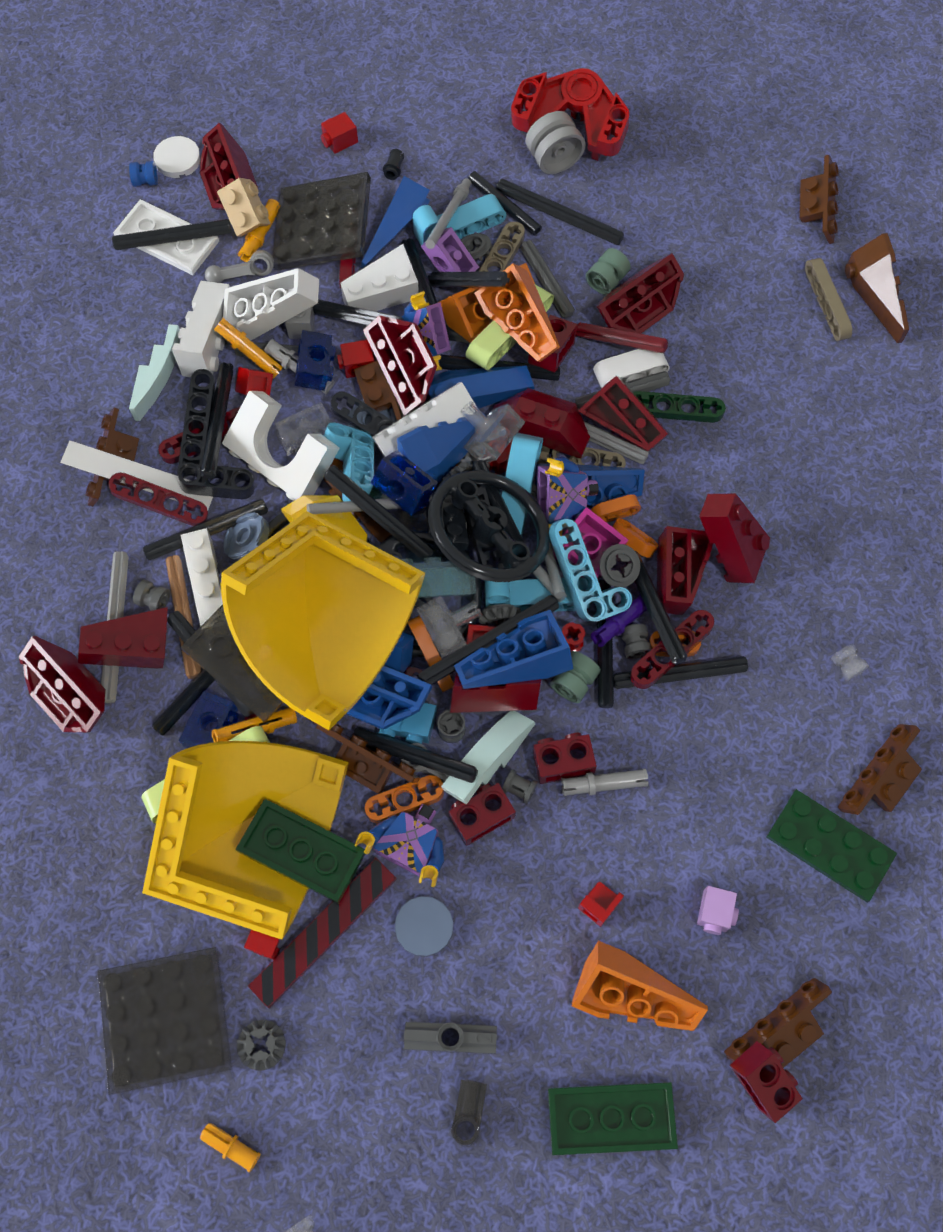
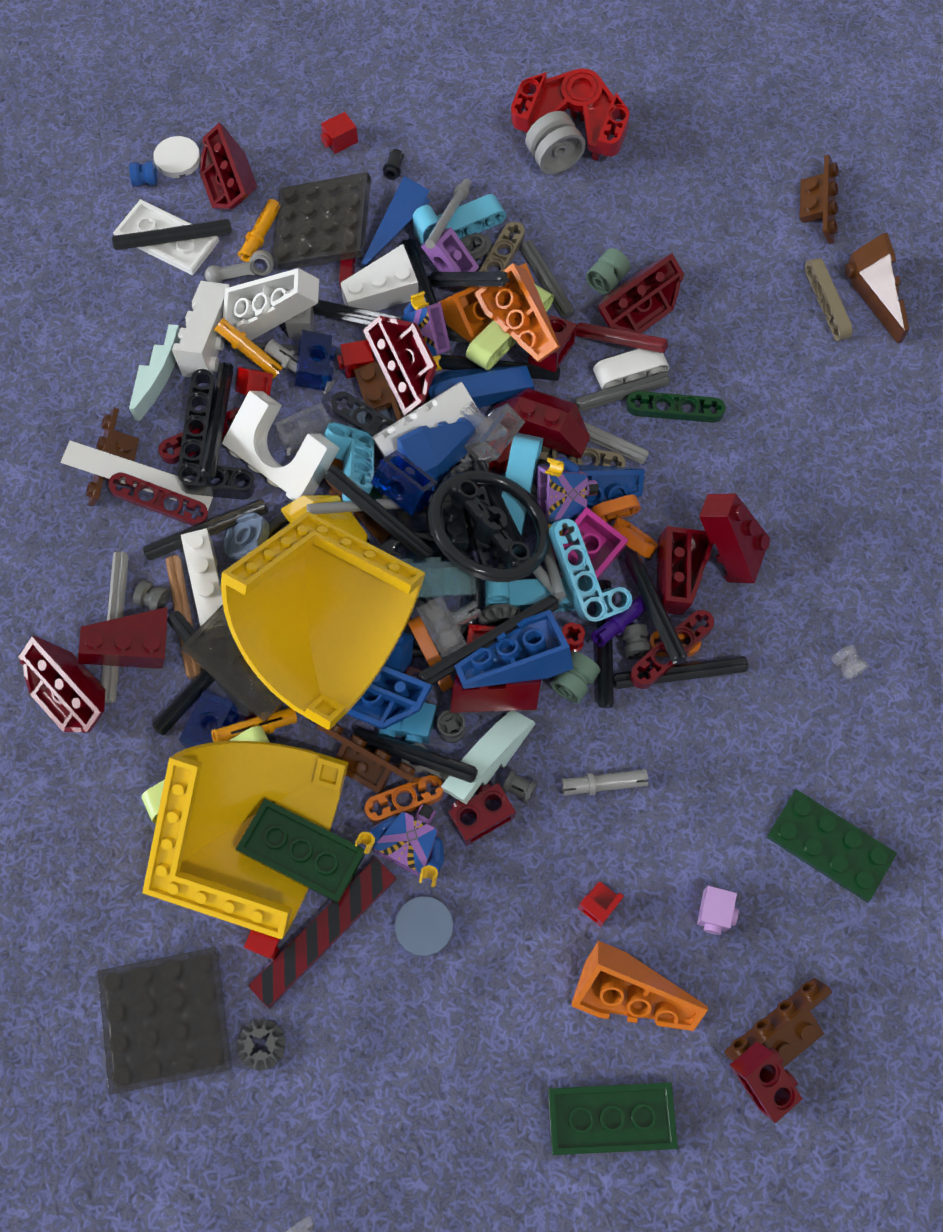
(230, 1146): light orange axle -> none
(243, 206): tan bracket -> none
(429, 1037): dark grey piece -> none
(469, 1109): clear smoke piece -> none
(509, 207): black piece -> none
(560, 211): black axle -> none
(566, 765): dark red brick -> none
(625, 414): dark red wedge -> none
(629, 571): dark grey gear -> none
(886, 775): reddish brown bracket -> none

